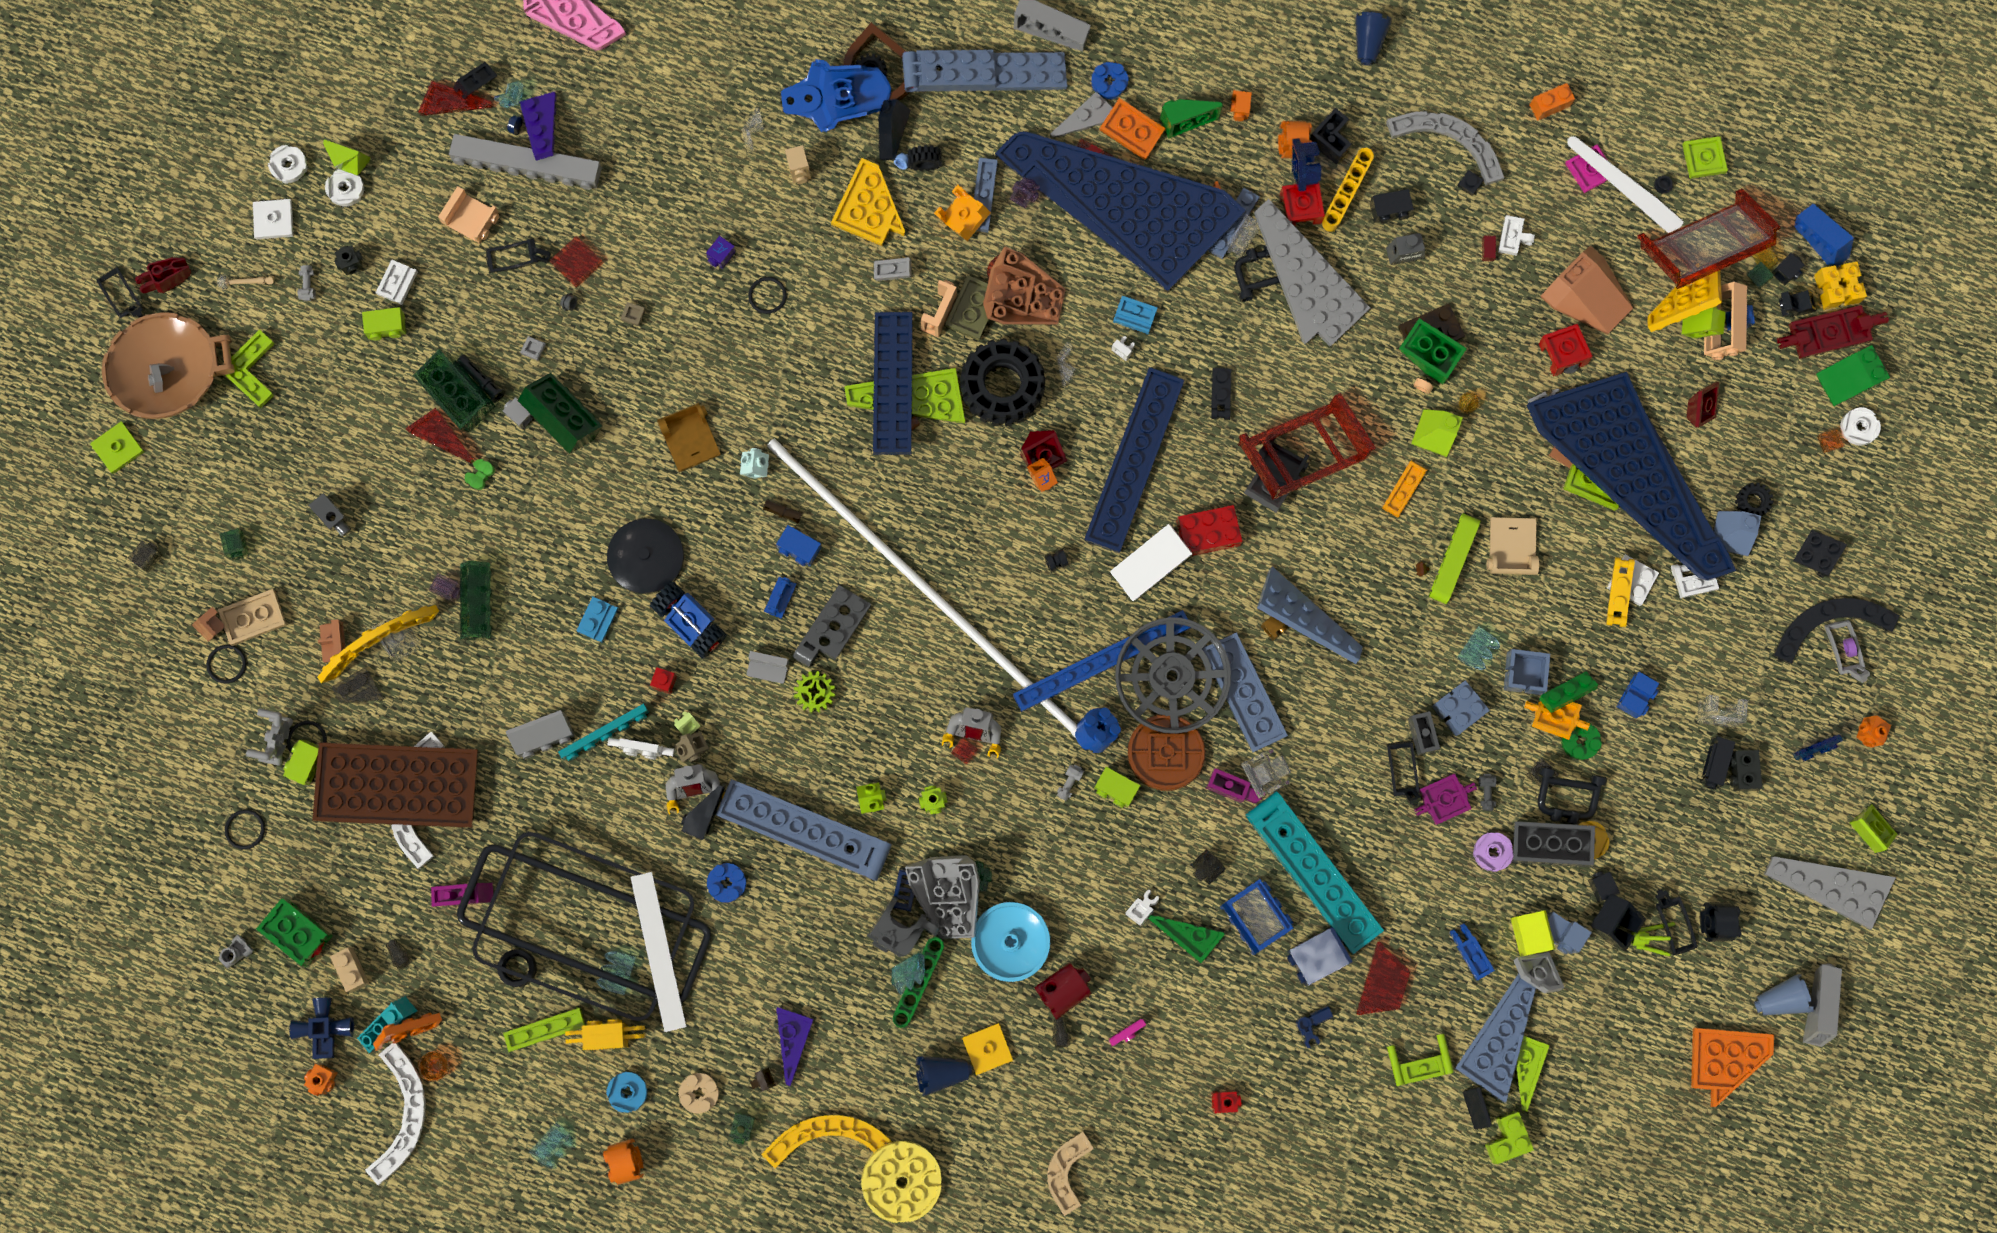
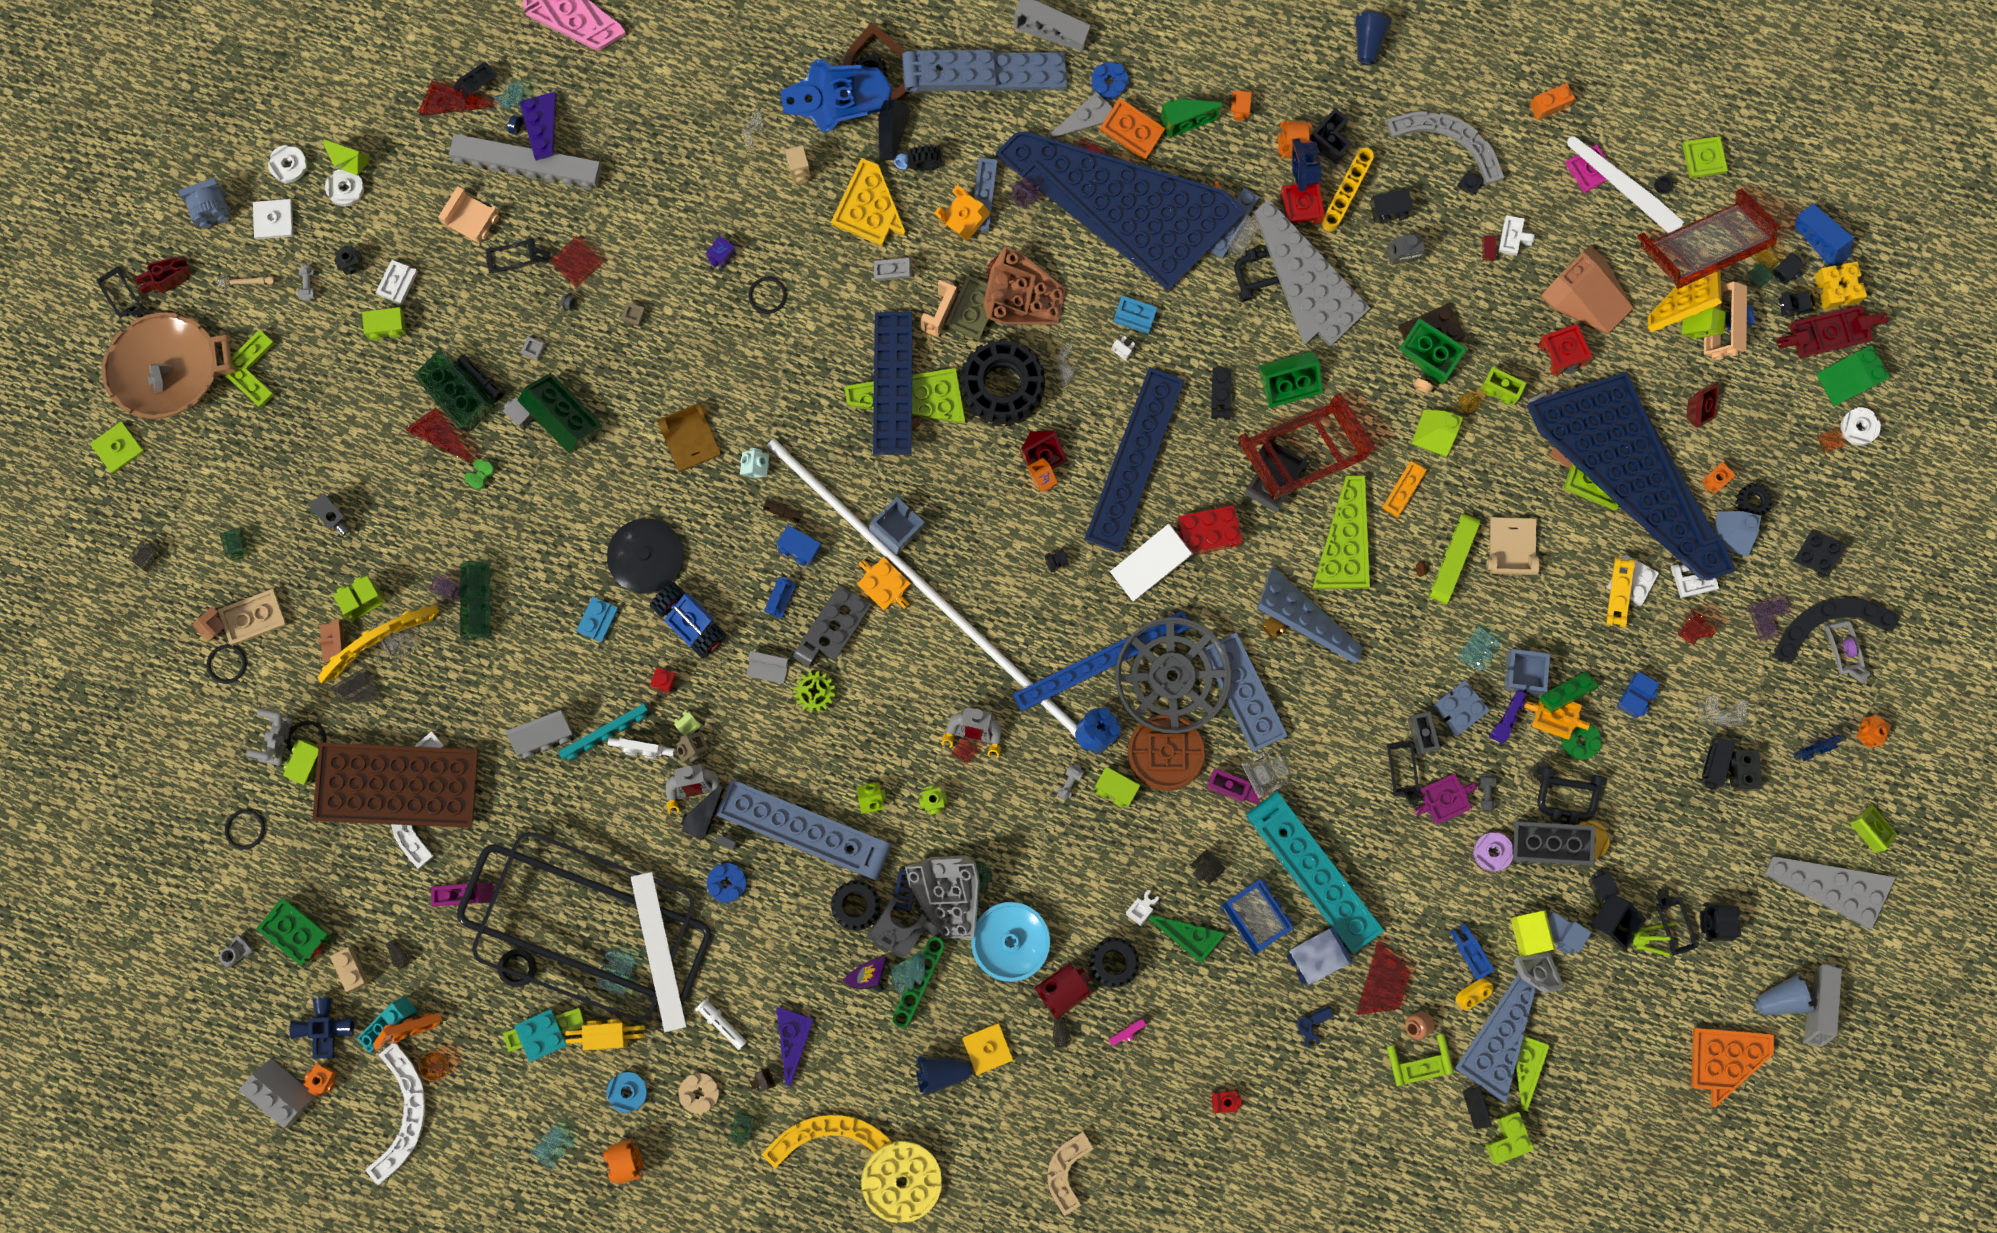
(206, 203): none -> sand blue piece
(277, 1093): none -> light grey slope
(359, 598): none -> lime piece
(540, 1035): none -> teal plate
(714, 1017): none -> white pin
(726, 841): none -> dark grey plate
(845, 891): none -> black tyre
(867, 975): none -> dark purple shield
(884, 583): none -> light orange plate
(896, 529): none -> sand blue piece
(1130, 955): none -> black tyre
(1291, 379): none -> green slope
(1345, 553): none -> lime wing
(1419, 1025): none -> nougat head
(1474, 994): none -> yellow plate
(1501, 730): none -> dark purple plate
(1502, 386): none -> lime brick
(1695, 627): none -> clear red brick
(1723, 472): none -> orange brick
(1763, 614): none -> plate

